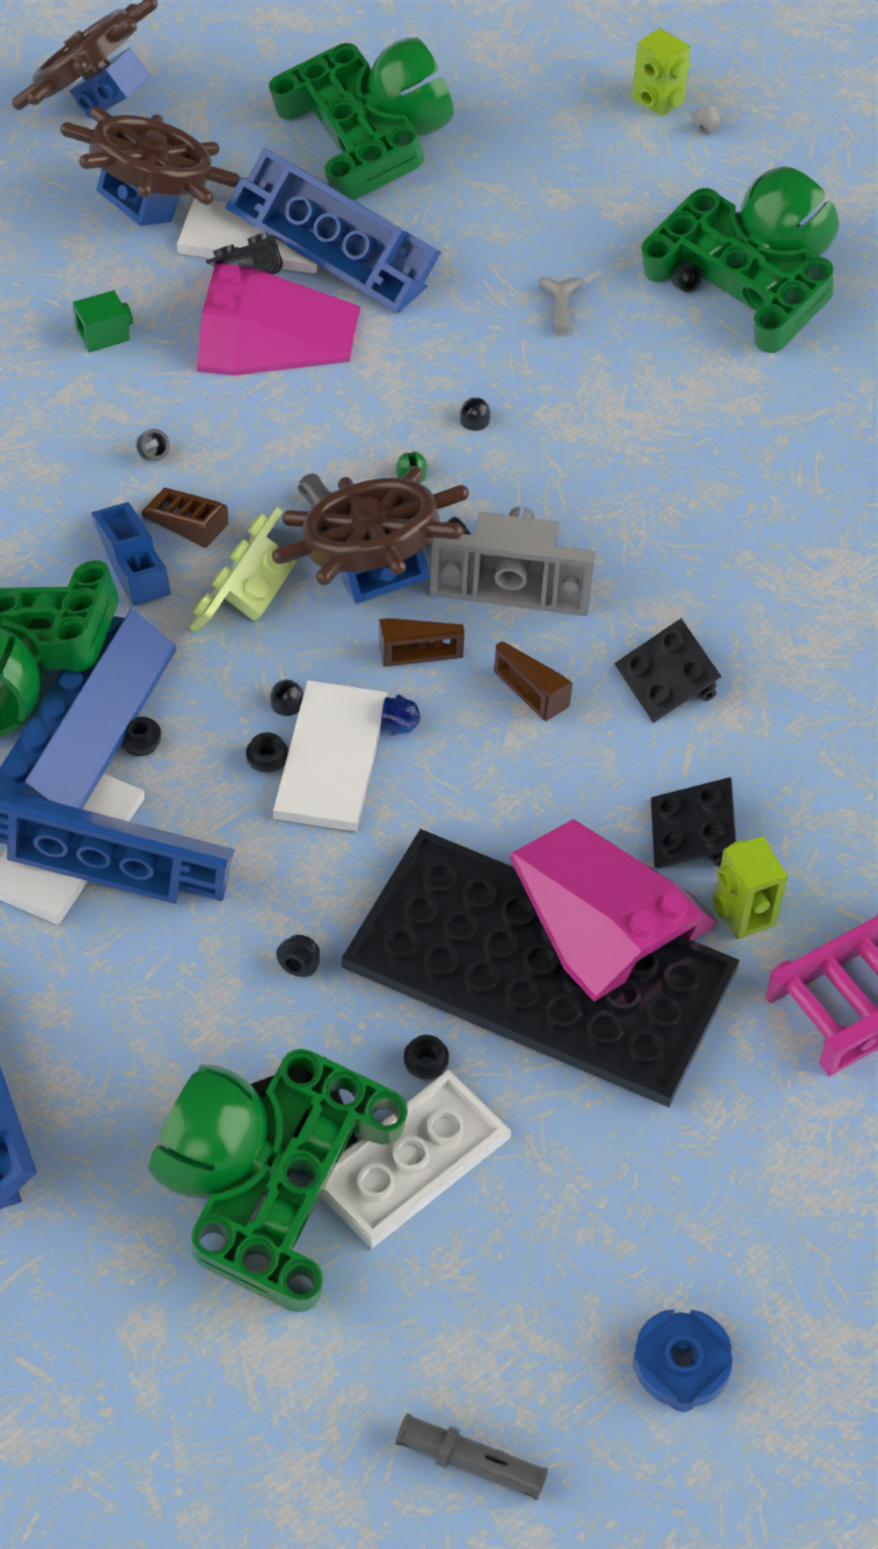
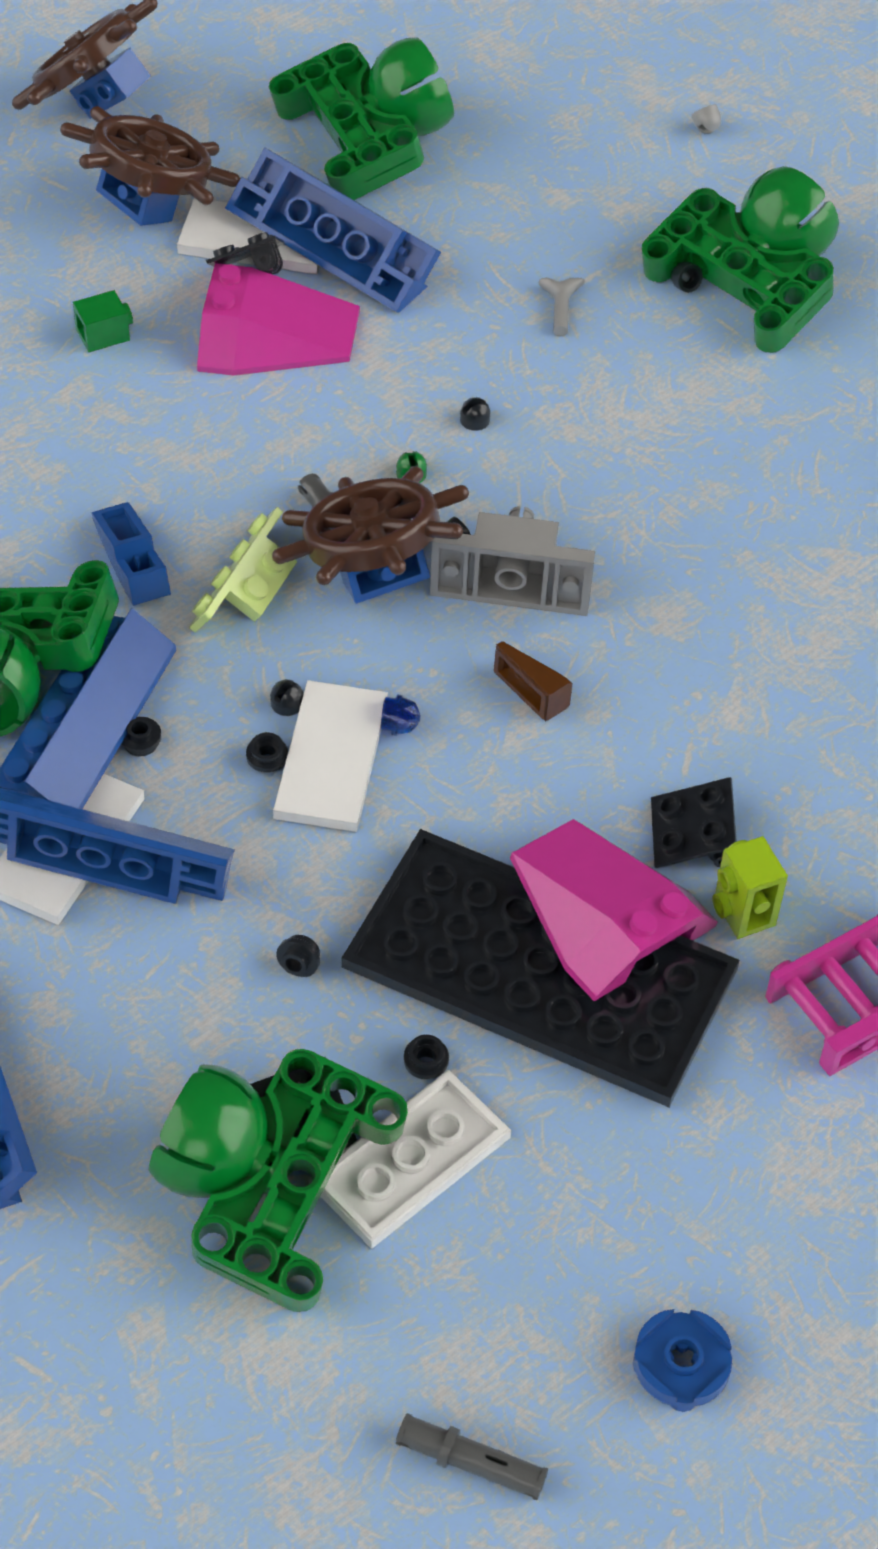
(157, 452): black hinge -> none
(192, 528): reddish brown slope -> none
(409, 641): reddish brown slope -> none
(661, 71): lime brick -> none
(669, 671): black hinge -> none

